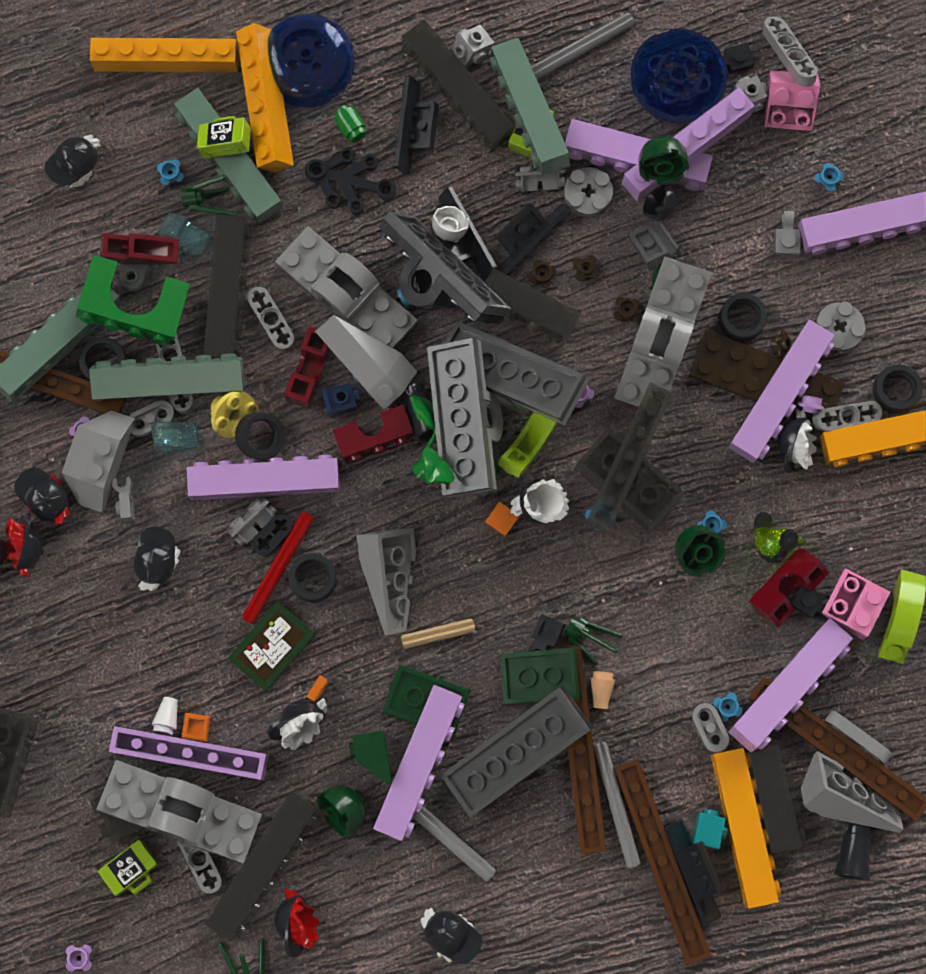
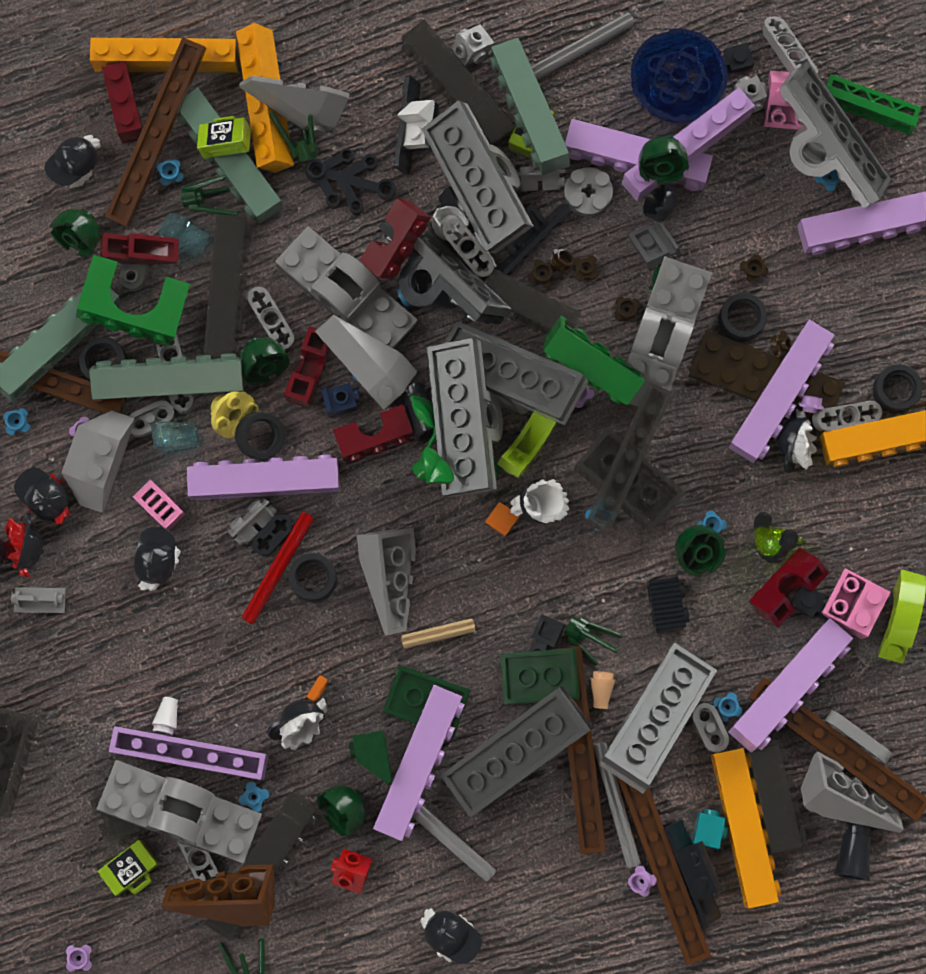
(10, 418): none -> dark azure plate
(39, 600): none -> light grey hinge
(76, 230): none -> dark green cylinder
(122, 101): none -> dark red arch
(125, 505): light grey plate -> none
(155, 132): none -> reddish brown plate
(172, 519): none -> bright pink slope
(196, 727): orange tile -> none
(234, 898): none -> reddish brown wedge
(261, 795): none -> dark azure plate
(262, 359): none -> dark green cylinder
(271, 646): tile -> none
(296, 924): hair -> none
(297, 102): none -> light grey wedge
(303, 86): clear blue brick -> none
(306, 147): none -> dark green plant
(350, 123): green brick -> none
(350, 870): none -> red brick
(408, 224): none -> dark red arch
(416, 115): none -> white slope
(451, 236): none -> light grey beam
(479, 176): none -> dark grey piece
(562, 260): none -> dark brown plate
(593, 360): none -> green wedge
(636, 884): none -> lavender plate
(657, 718): none -> piece
(667, 605): none -> black brick
(757, 262): none -> dark brown plate
(787, 239): light grey plate -> none
(840, 142): none -> dark grey piece
(853, 321): light grey plate -> none
(870, 109): none -> green fence

